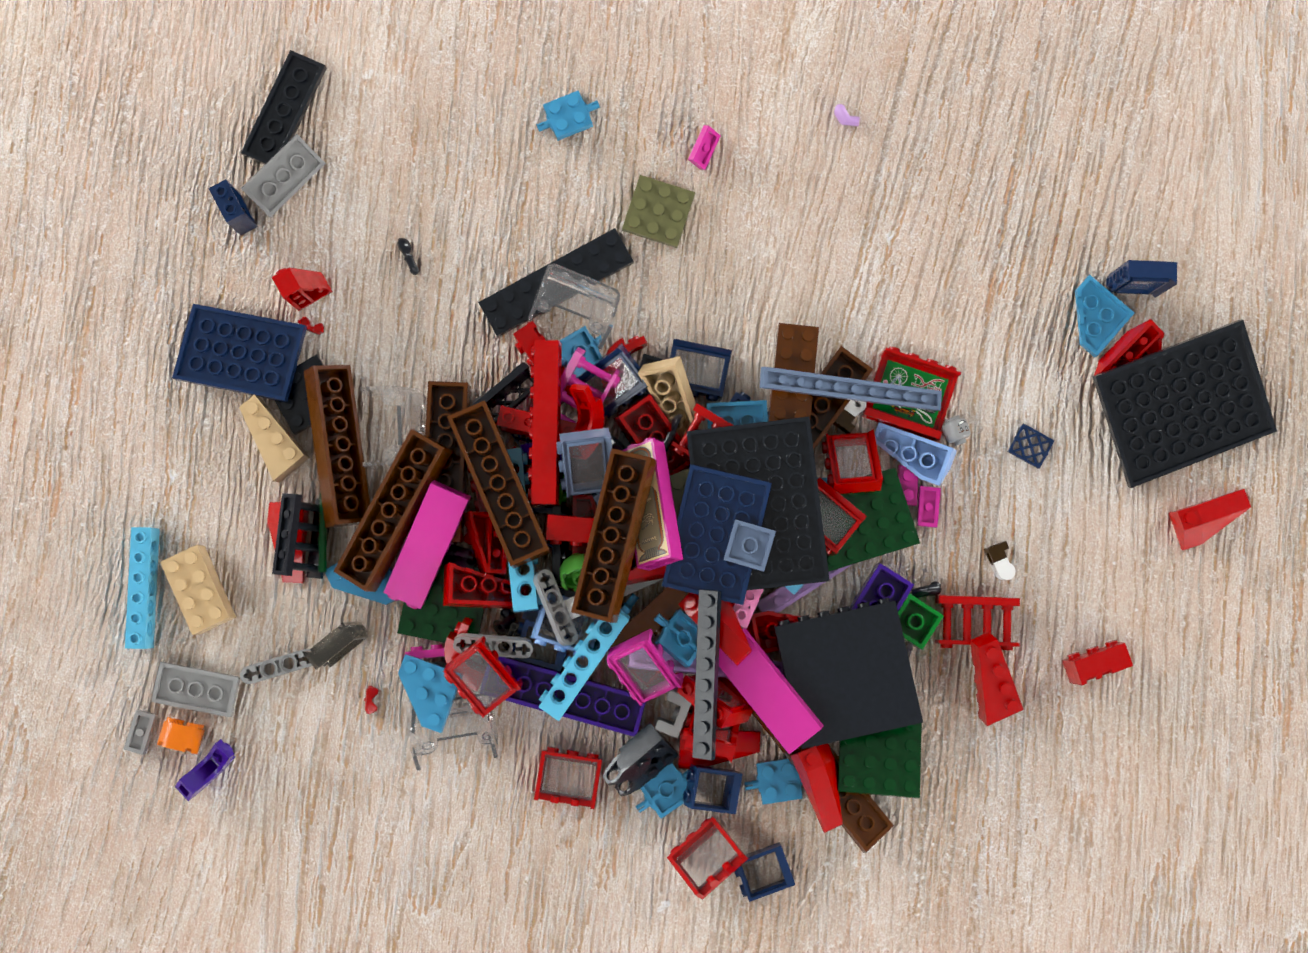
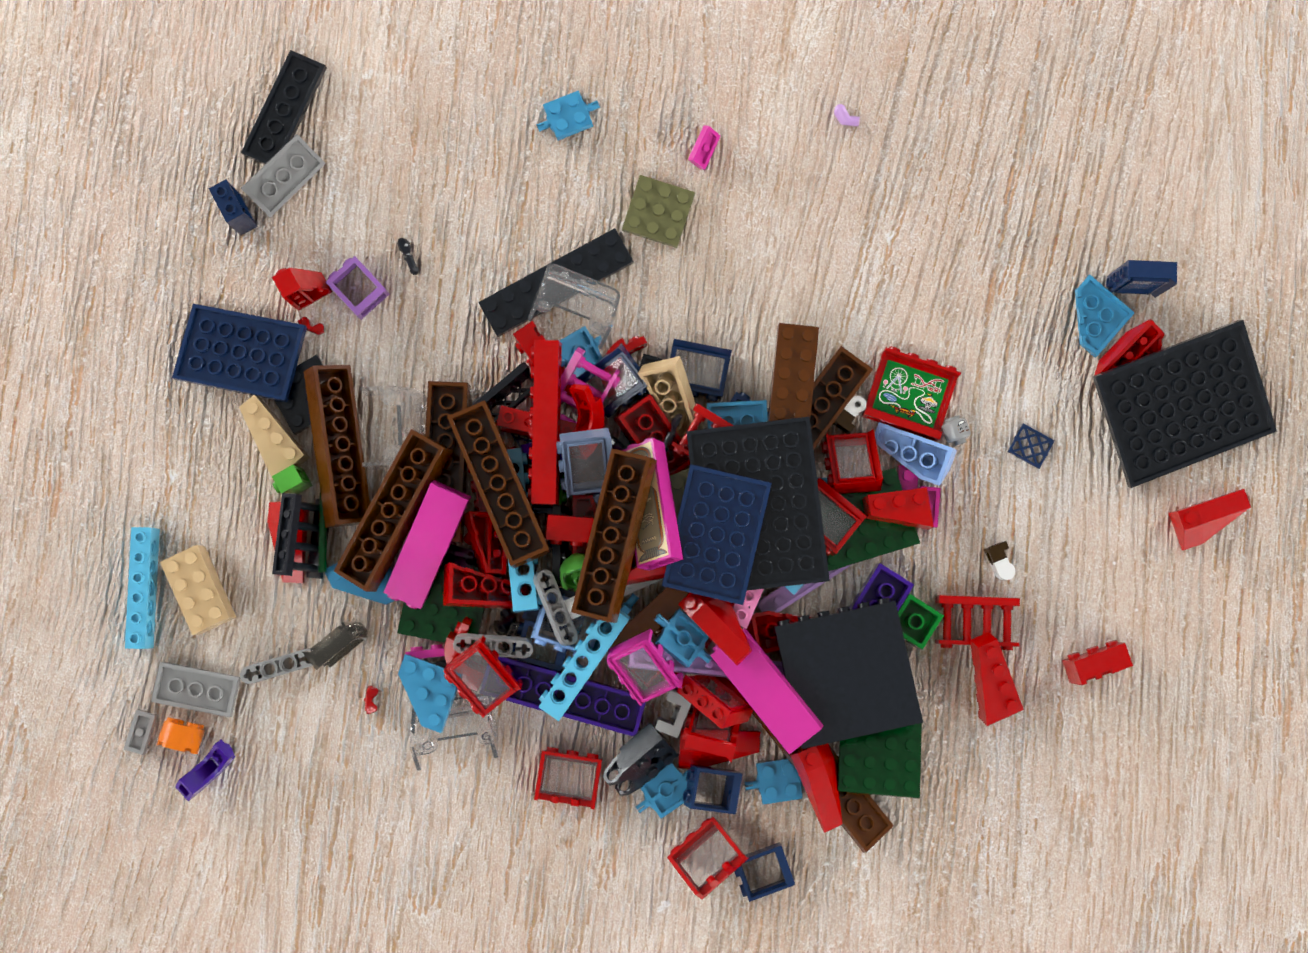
(291, 480): none -> bright green brick
(370, 301): none -> medium lavender window
(707, 674): plate -> none
(749, 545): sand blue plate -> none
(849, 389): sand blue plate -> none
(900, 507): none -> red wedge
(929, 590): black arm -> none

